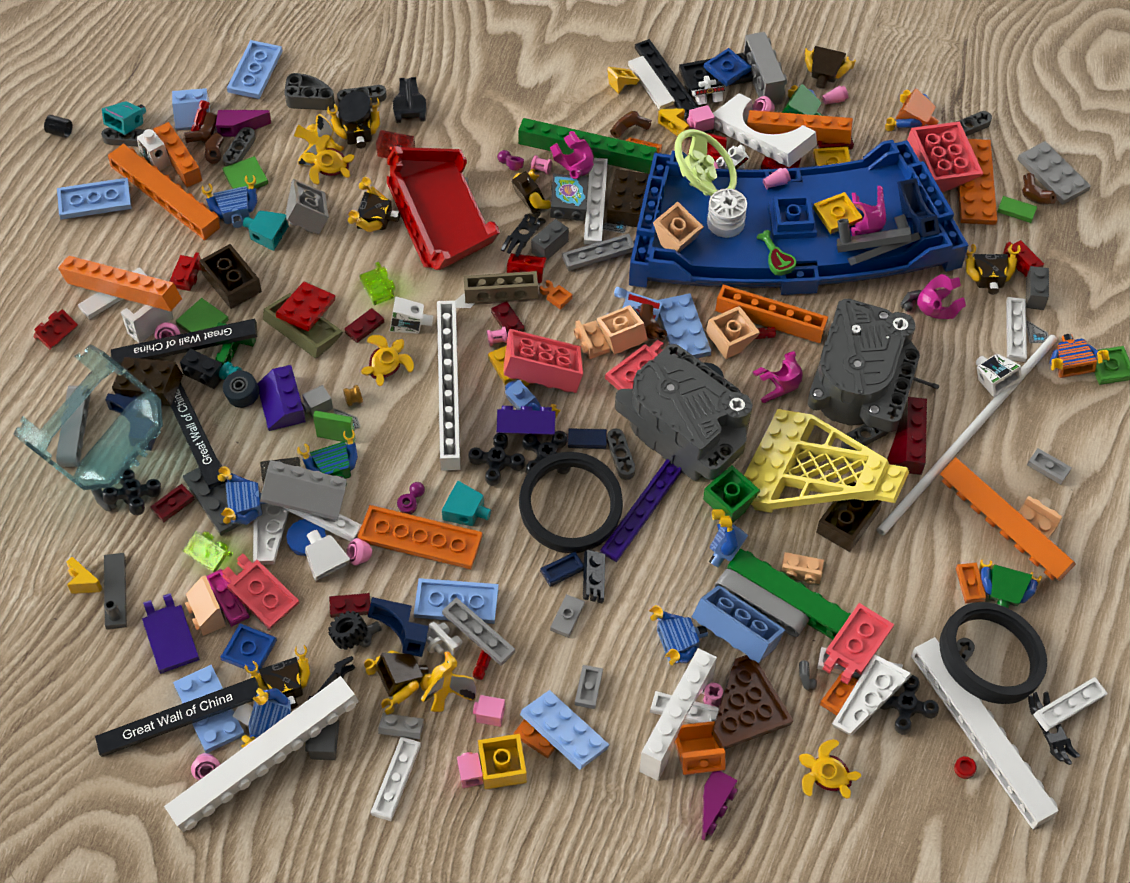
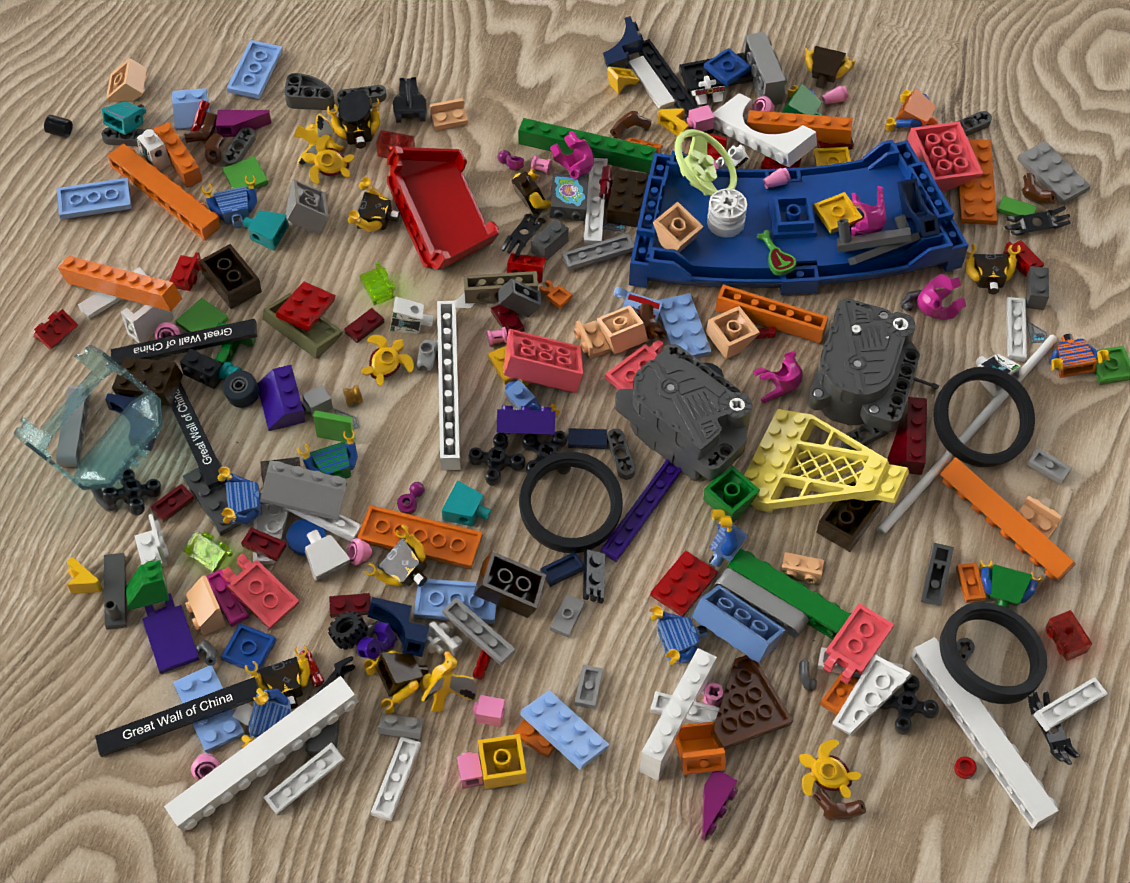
(127, 82): none -> light nougat slope
(147, 586): none -> green slope
(152, 544): none -> white bracket
(206, 646): none -> dark grey arm
(264, 544): none -> dark red plate
(304, 778): none -> white tile
(317, 679): none -> red axle
(371, 647): none -> dark purple leg
(403, 563): none -> torso
(427, 354): none -> light grey piece
(448, 114): none -> light nougat bracket
(509, 584): none -> dark brown brick
(519, 297): none -> dark grey brick
(606, 182): none -> dark red axle
(629, 44): none -> dark blue arch
(684, 583): none -> red plate
(836, 810): none -> reddish brown arm
(937, 573): none -> dark grey slope
(1013, 388): none -> black tyre
(1047, 218): none -> black piece
(1068, 635): none -> clear red brick

